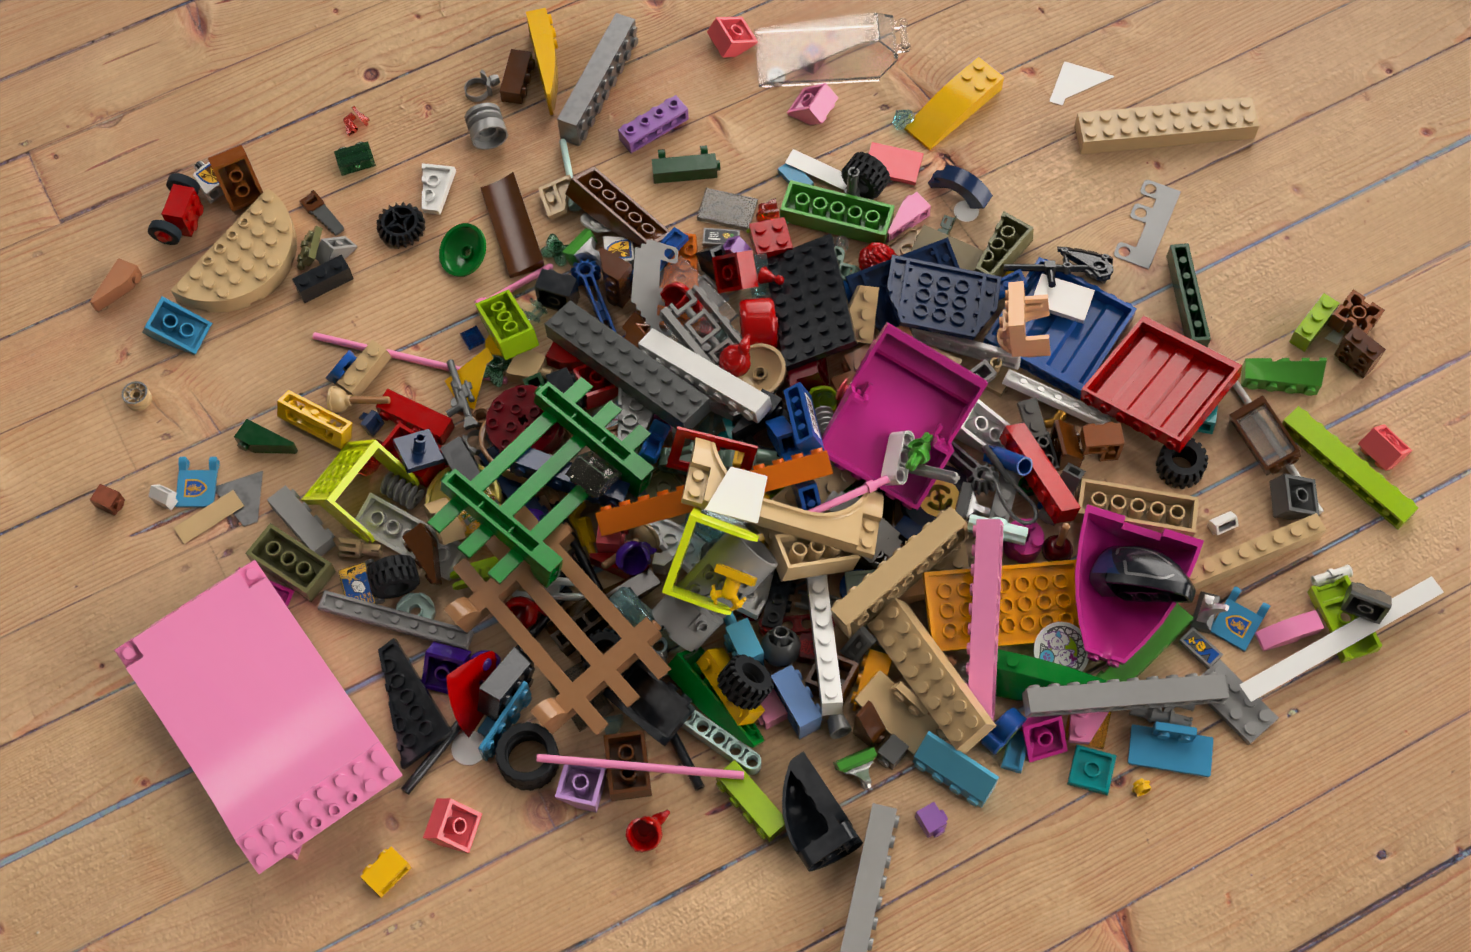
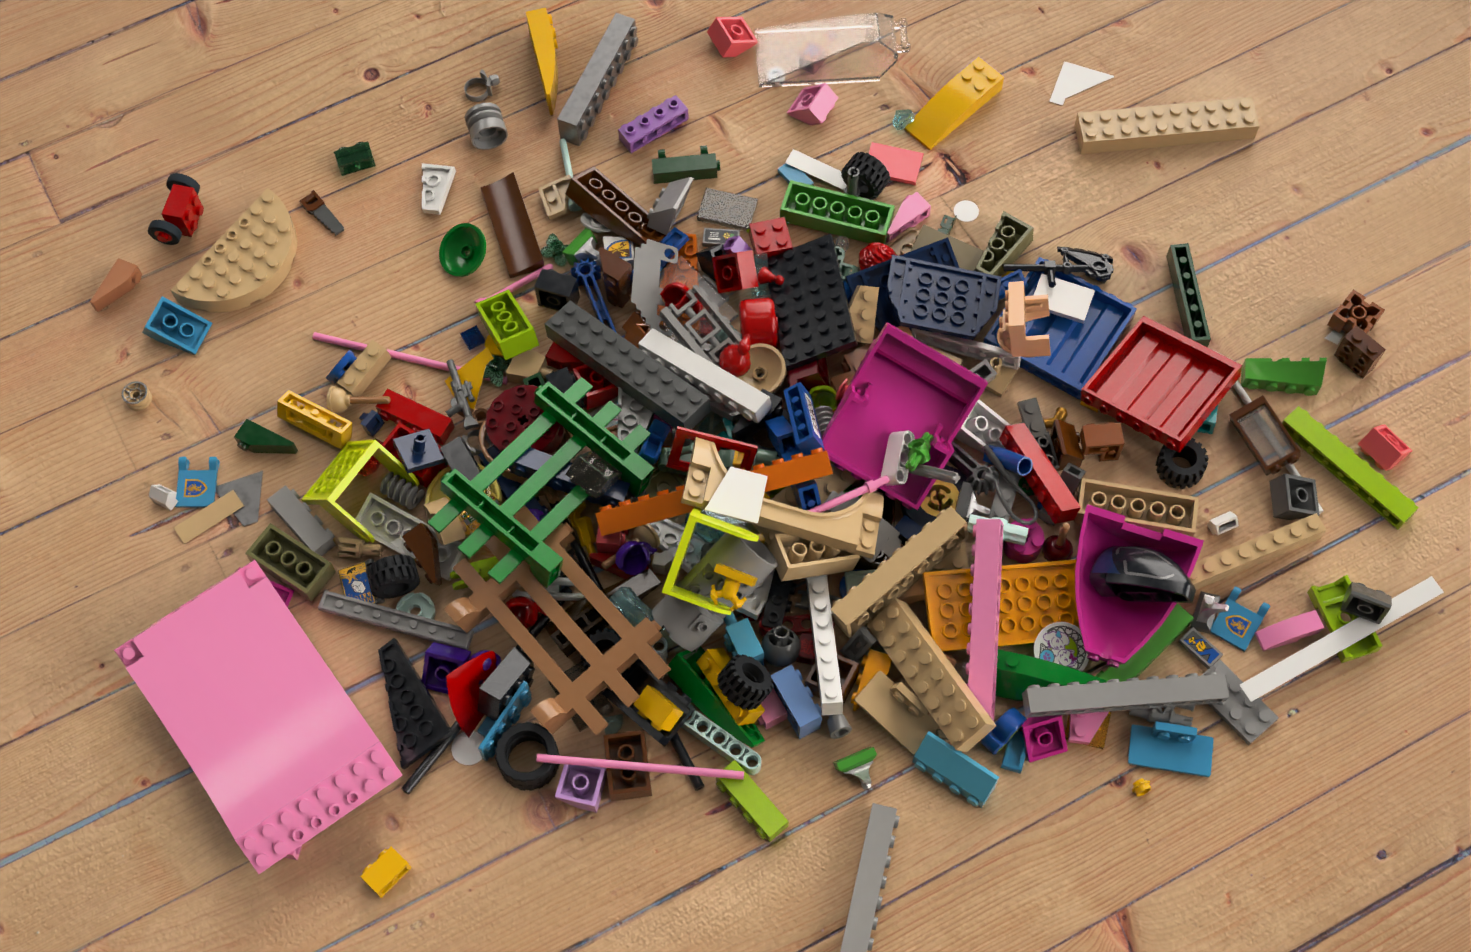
(107, 499): copper brick -> none
(208, 181): torso -> none
(236, 177): dark orange brick -> none
(309, 247): olive plate -> none
(323, 278): black brick -> none
(333, 247): light grey slope -> none
(348, 121): clear red piece -> none
(393, 220): black gear -> none
(452, 825): coral slope -> none
(516, 76): reddish brown brick -> none
(530, 315): clear light blue piece -> none
(646, 832): red hair -> none
(658, 709): none -> yellow brick
(669, 205): none -> light grey slope
(767, 211): clear red piece -> none
(816, 821): black panel -> none
(869, 726): reddish brown slope -> none
(892, 752): dark grey brick -> none
(932, 820): medium lavender brick -> none
(964, 183): dark blue arch -> none
(1054, 398): white tile -> none
(1091, 770): teal tile -> none
(1156, 223): light grey piece -> none
(1314, 322): lime brick -> none
(1331, 575): white pin -> none

